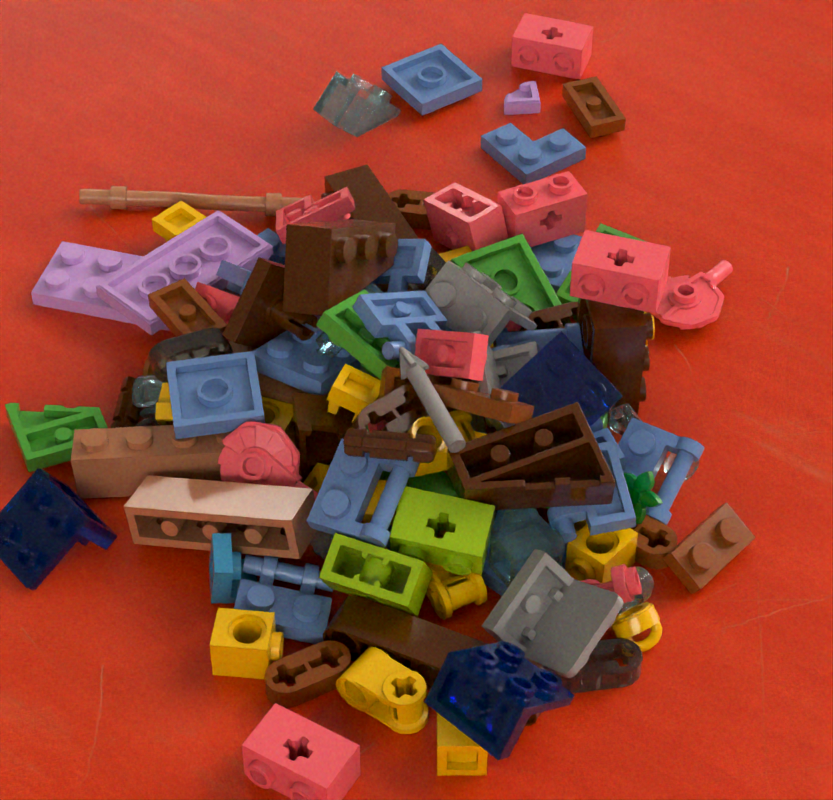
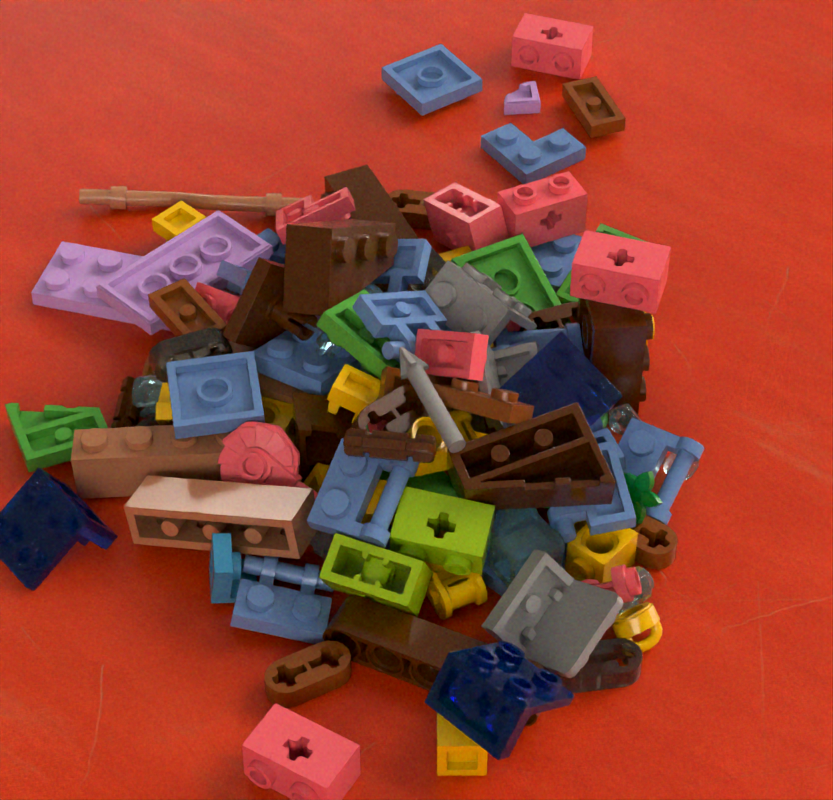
(244, 643): yellow brick -> none
(354, 106): clear light blue slope -> none
(385, 691): yellow piece -> none
(693, 300): coral piece -> none
(709, 548): dark orange plate -> none

